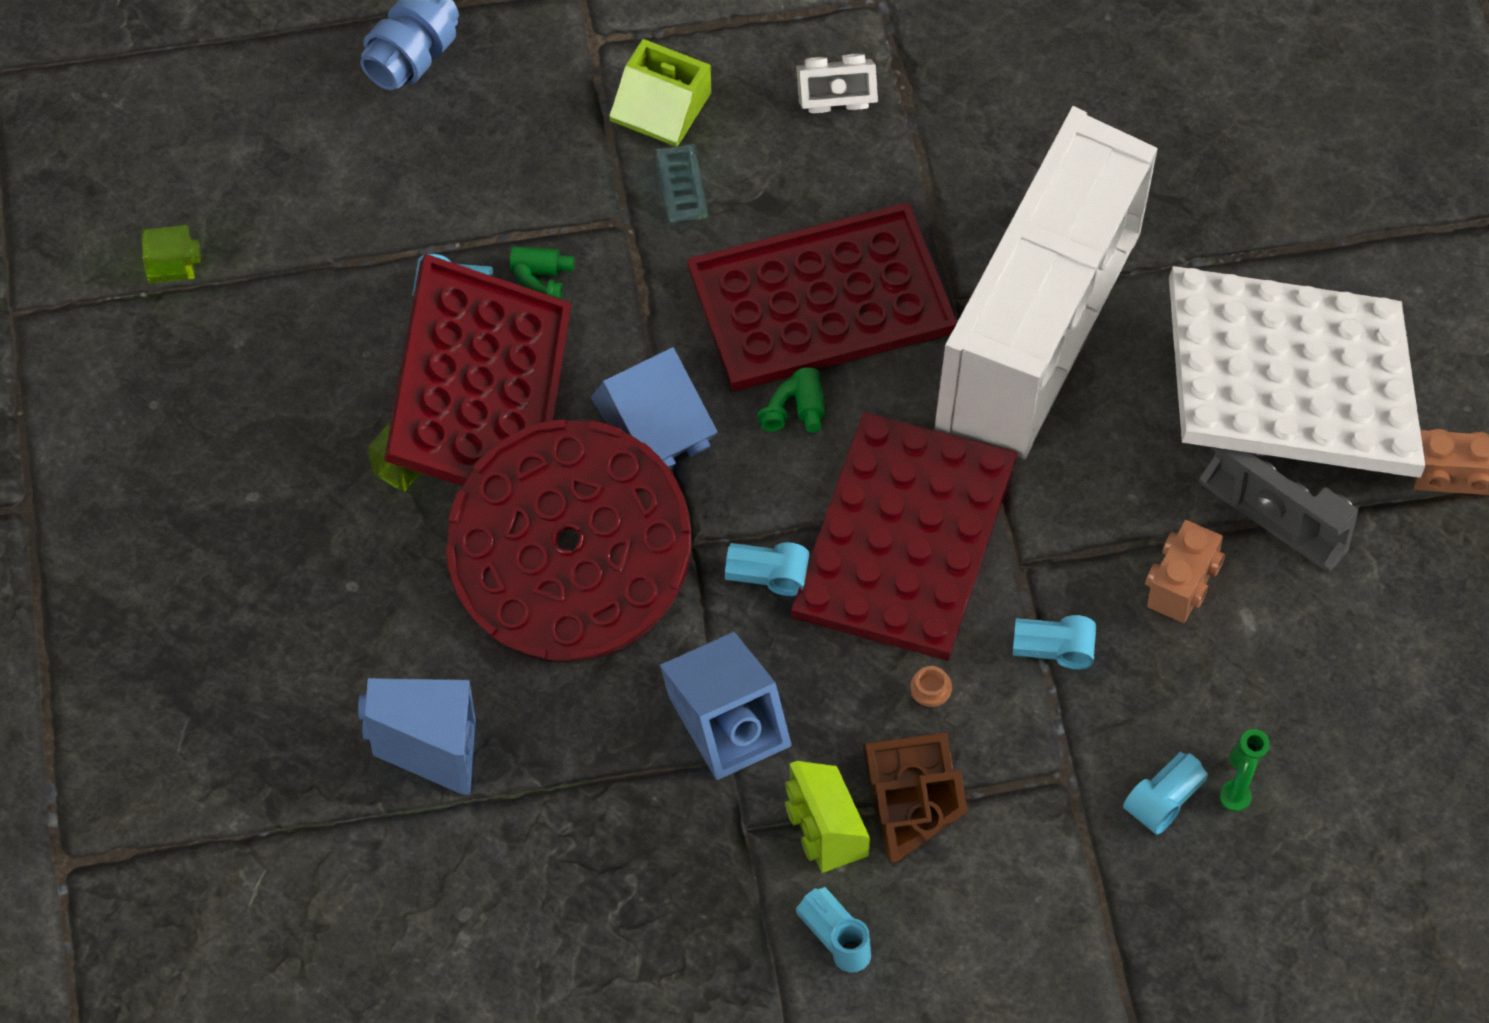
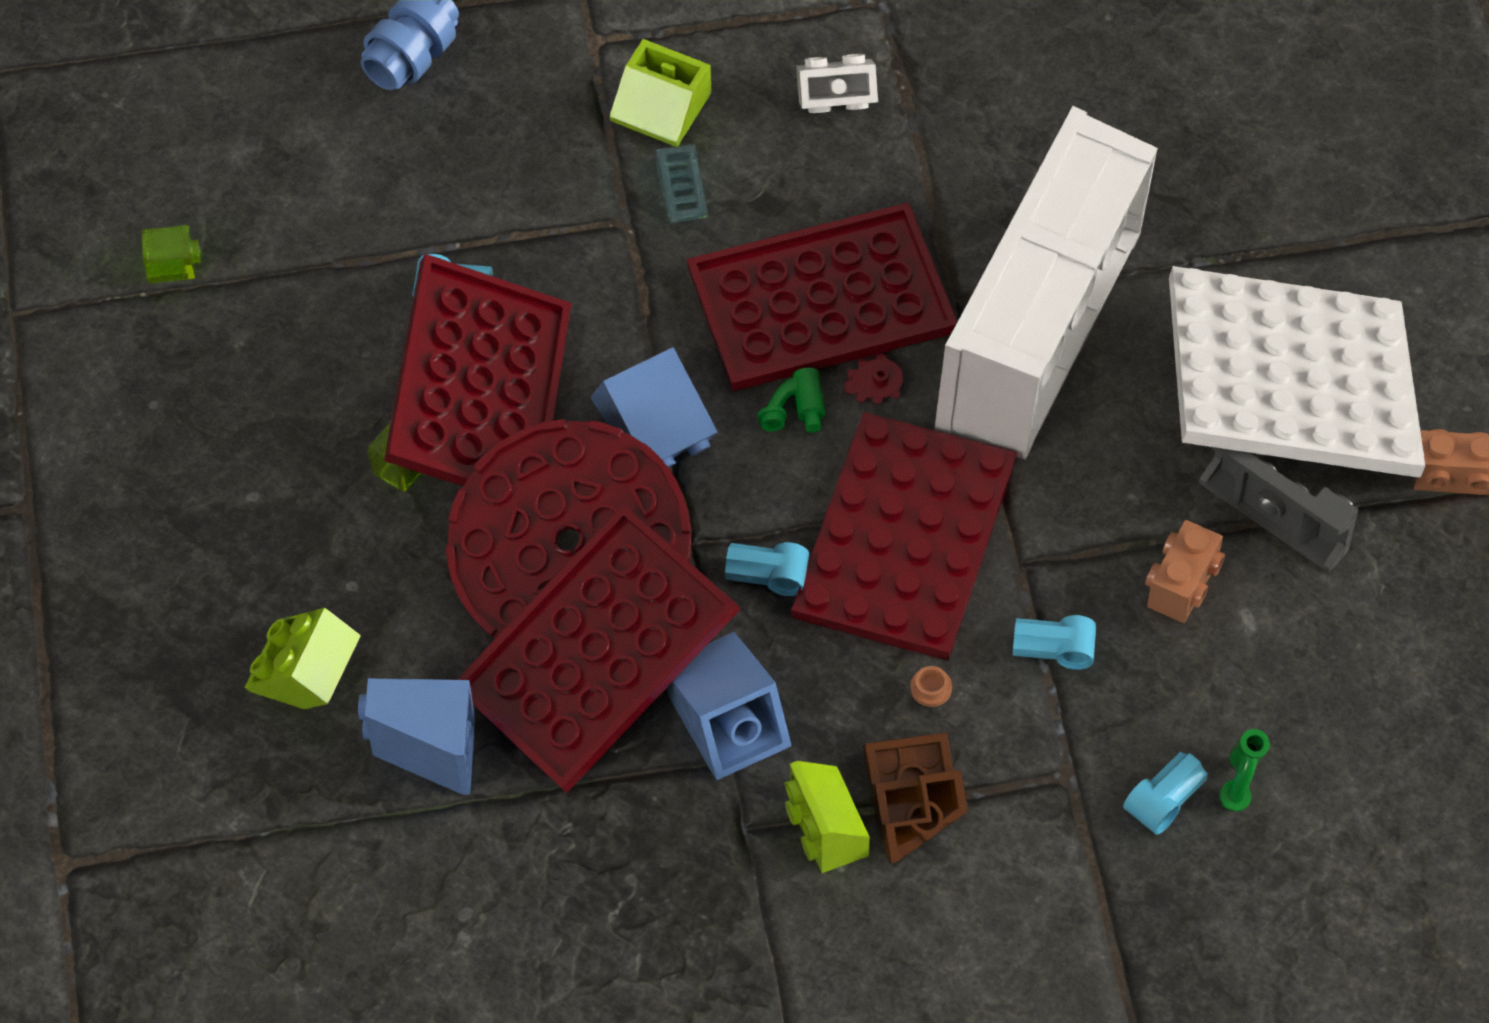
(303, 659): none -> lime slope
(539, 261): green plant -> none
(596, 647): none -> dark red plate
(835, 928): medium azure piece -> none
(875, 379): none -> dark red piece

